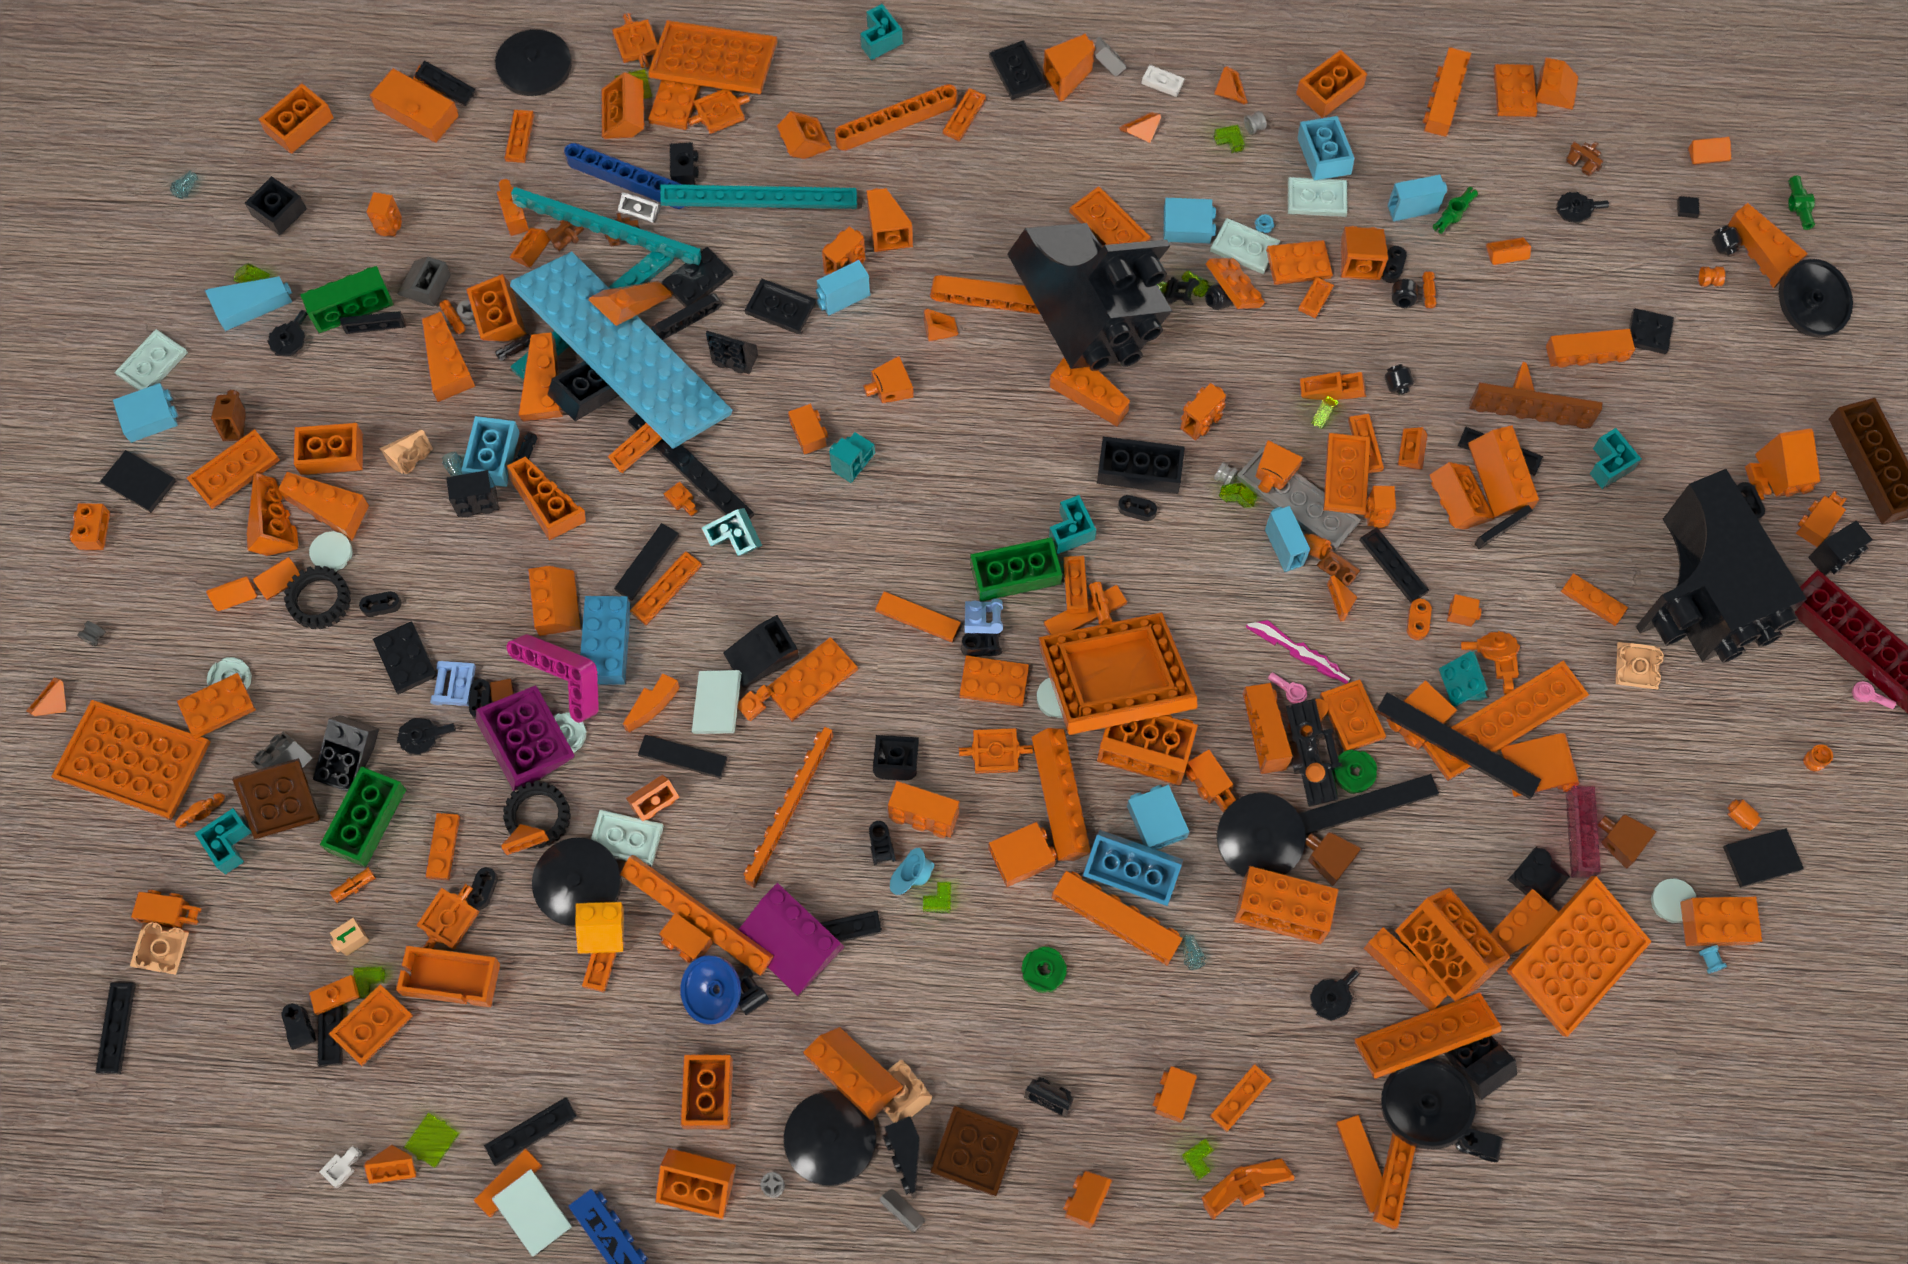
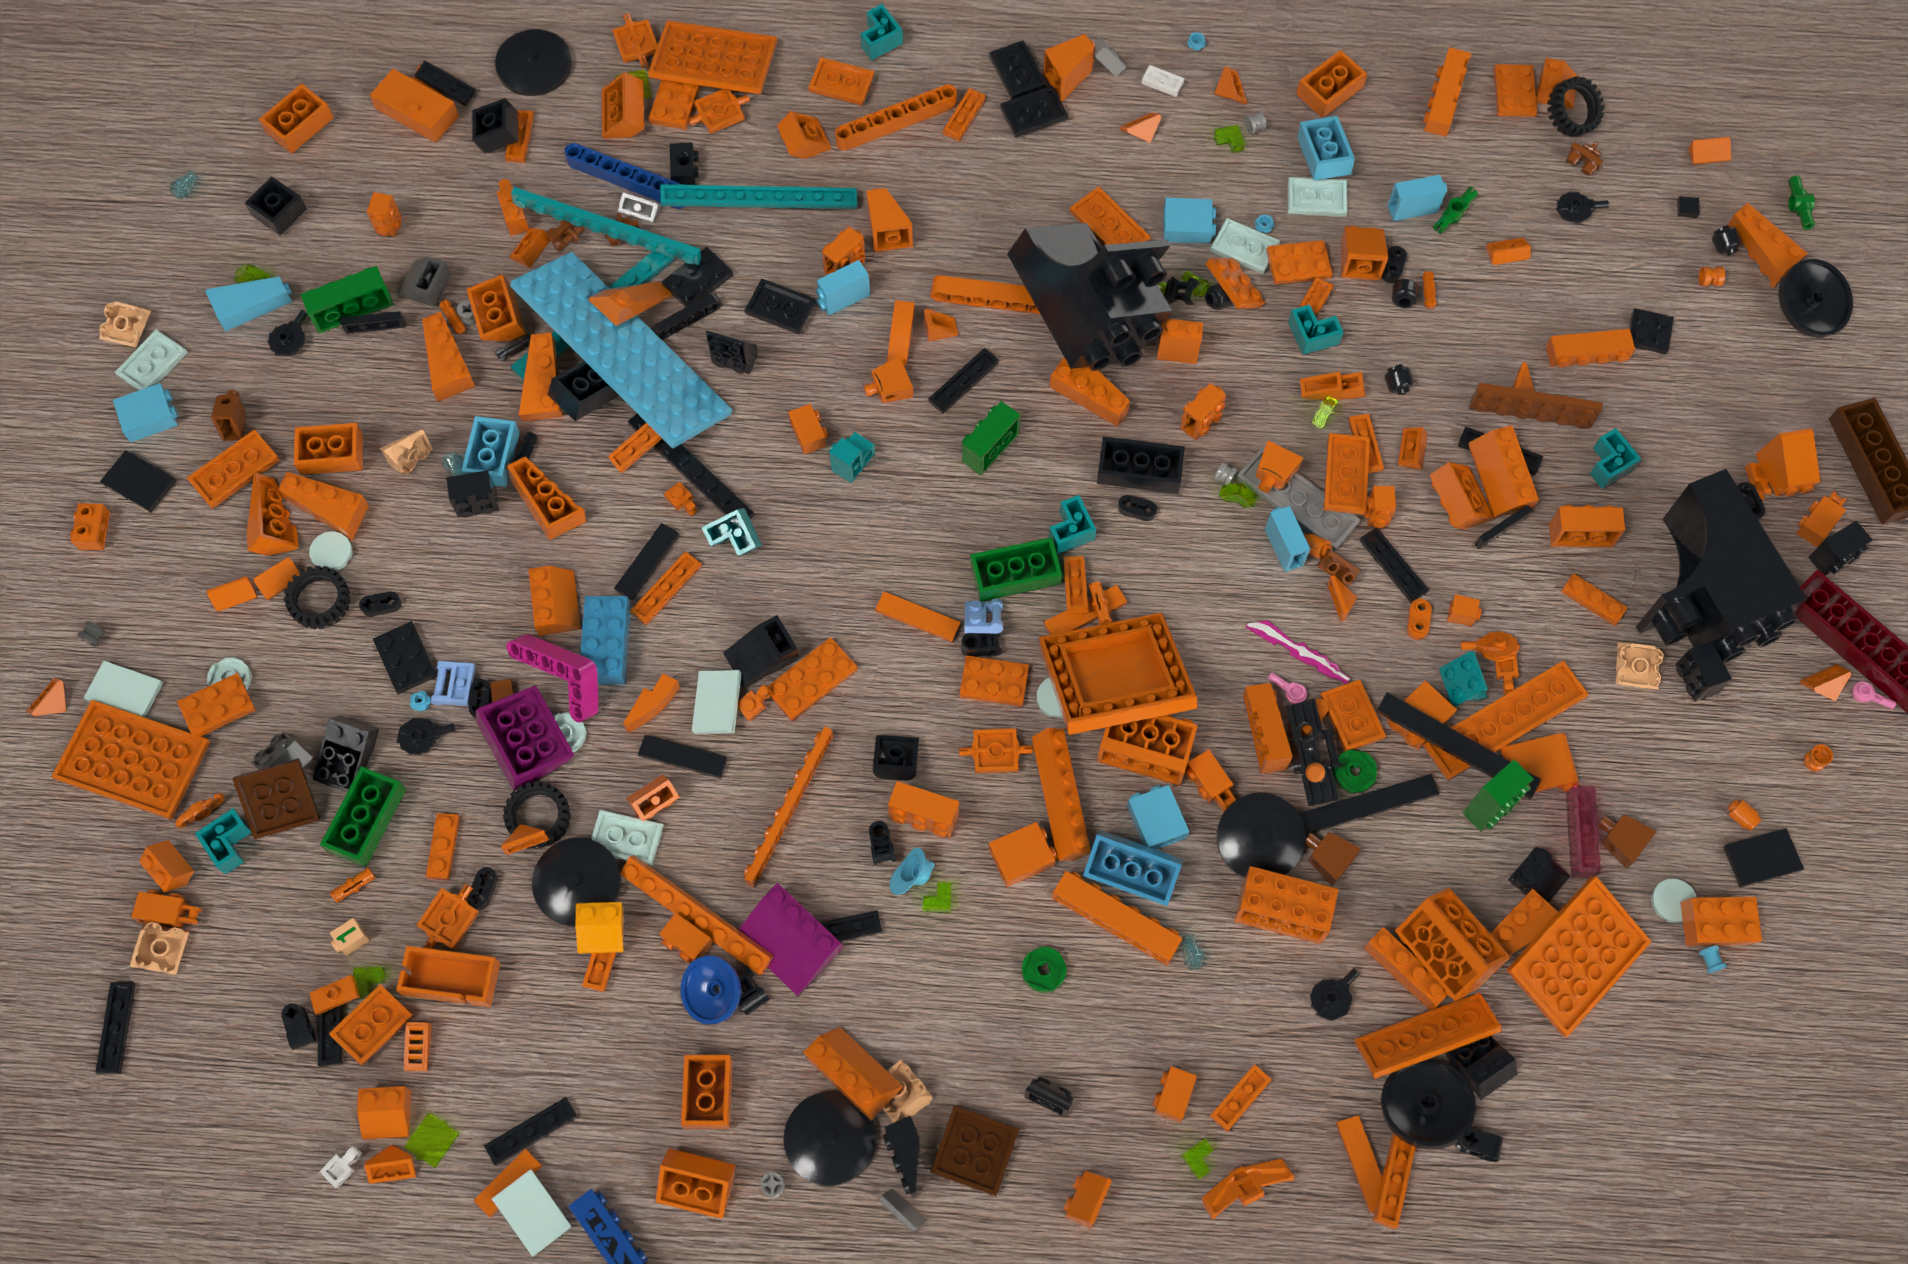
(123, 323): none -> light nougat slope
(123, 689): none -> light aqua tile
(166, 866): none -> orange brick
(384, 1112): none -> orange slope
(409, 1046): none -> orange slope
(420, 706): none -> medium azure plate
(495, 125): none -> black brick
(841, 81): none -> orange plate
(901, 330): none -> orange slope
(963, 380): none -> black tile
(990, 437): none -> green brick
(1033, 111): none -> black plate
(1180, 341): none -> orange slope
(1196, 37): none -> medium azure plate
(1314, 334): none -> teal brick
(1498, 796): none -> green brick
(1586, 526): none -> orange brick
(1591, 98): none -> black tyre
(1703, 671): none -> black brick
(1828, 681): none -> orange slope

